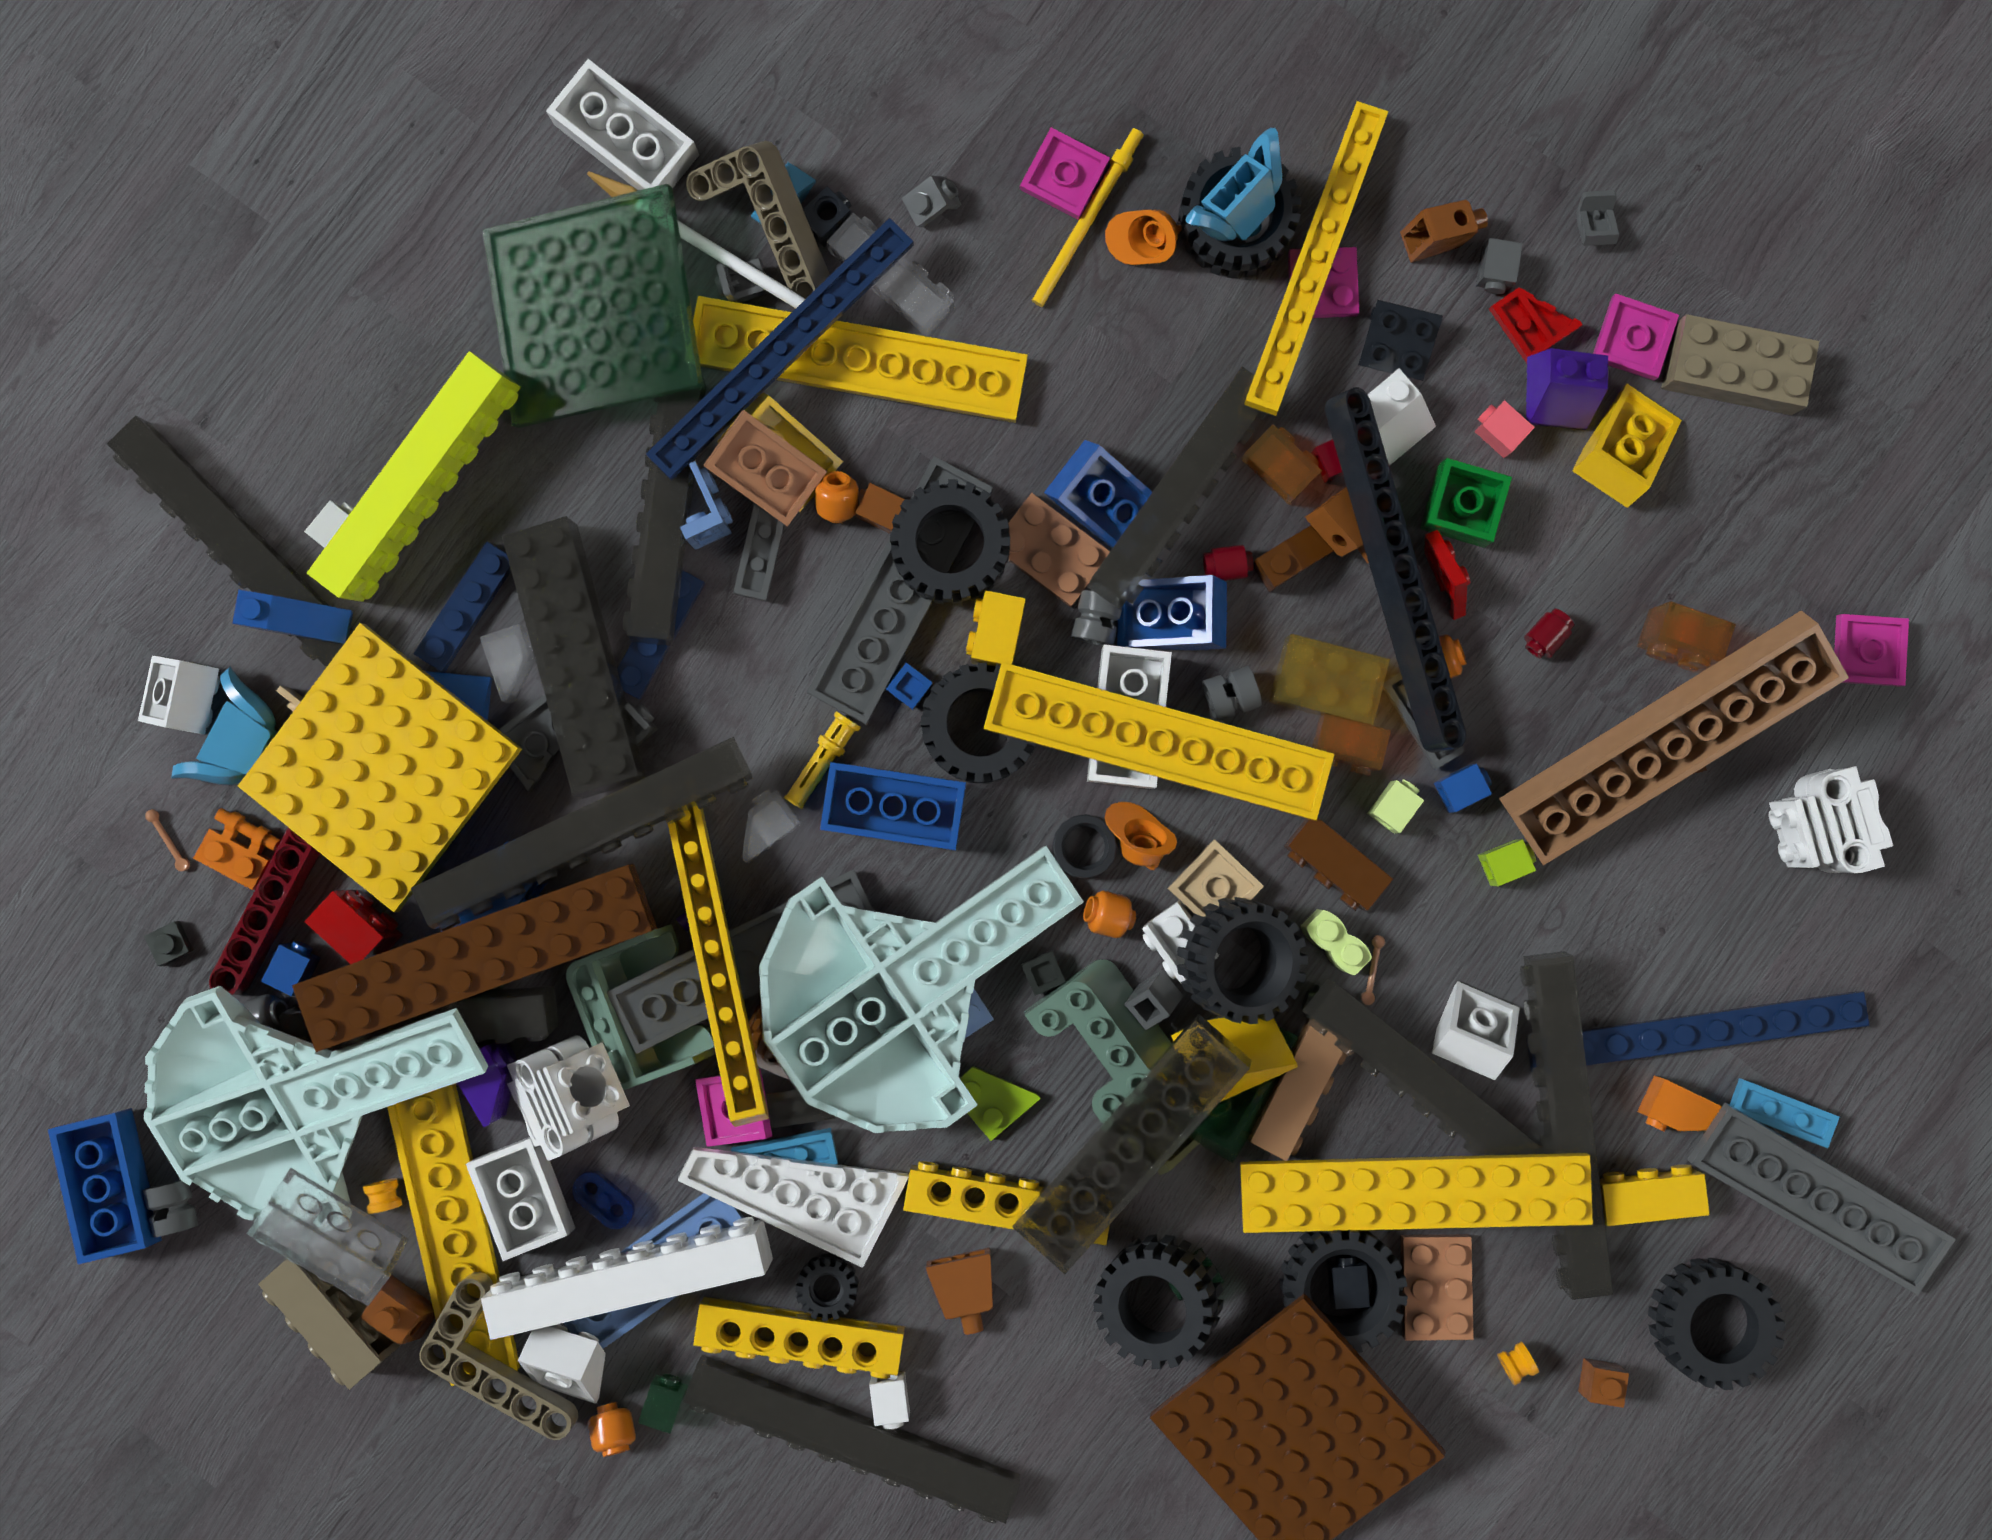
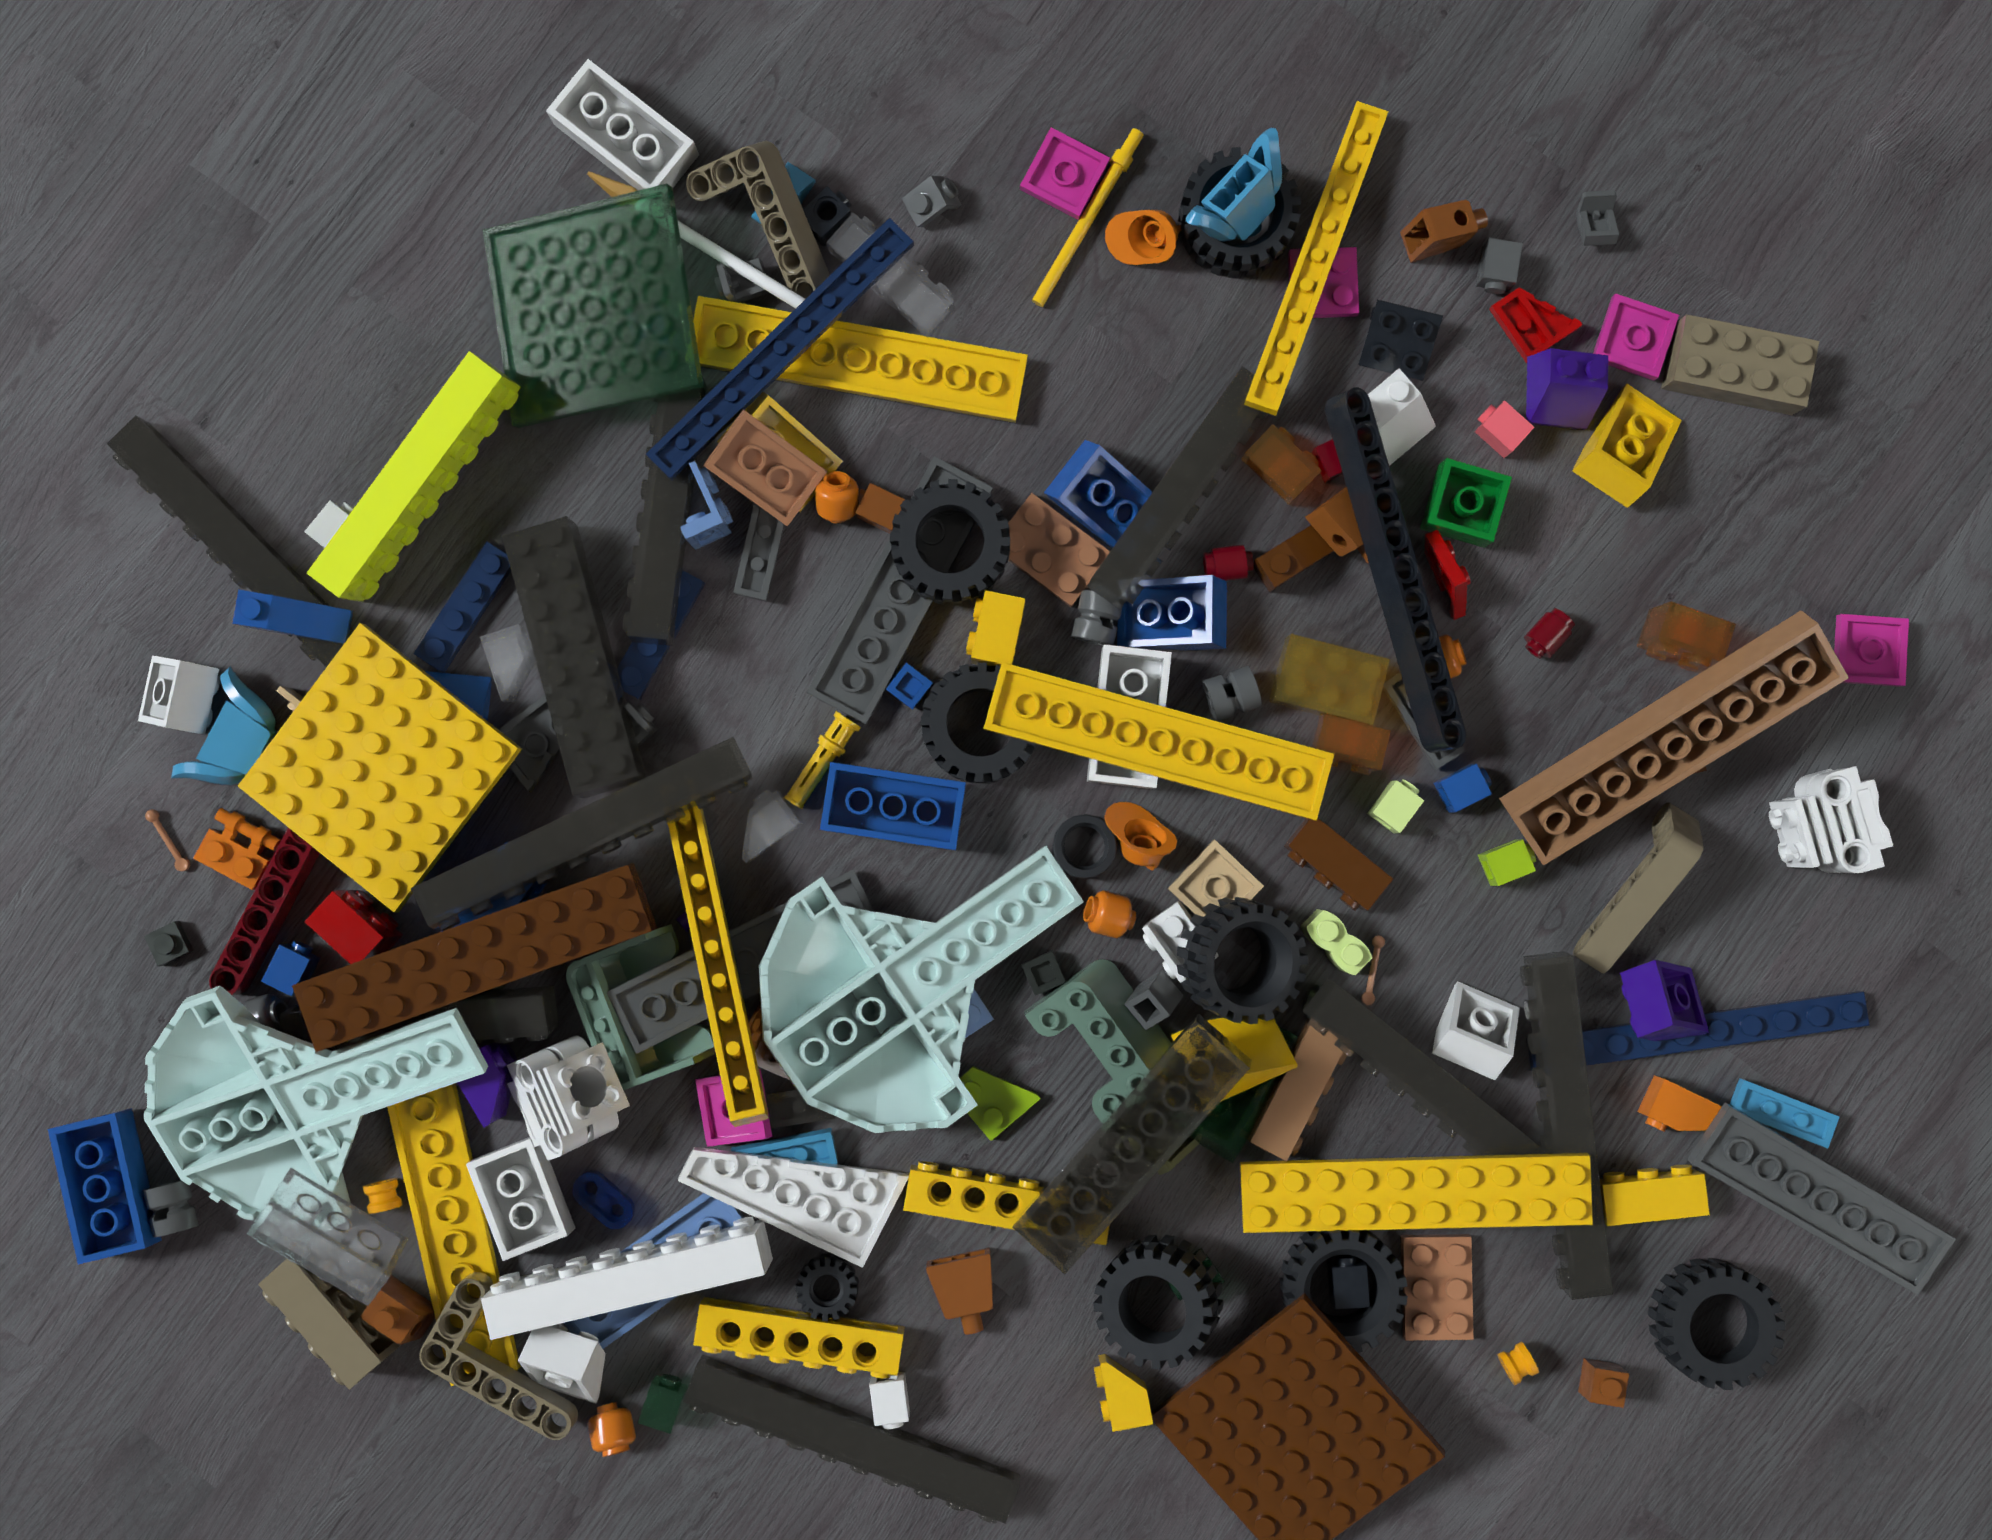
(1126, 1396): none -> yellow slope
(1663, 1001): none -> dark purple slope
(1674, 853): none -> dark tan beam

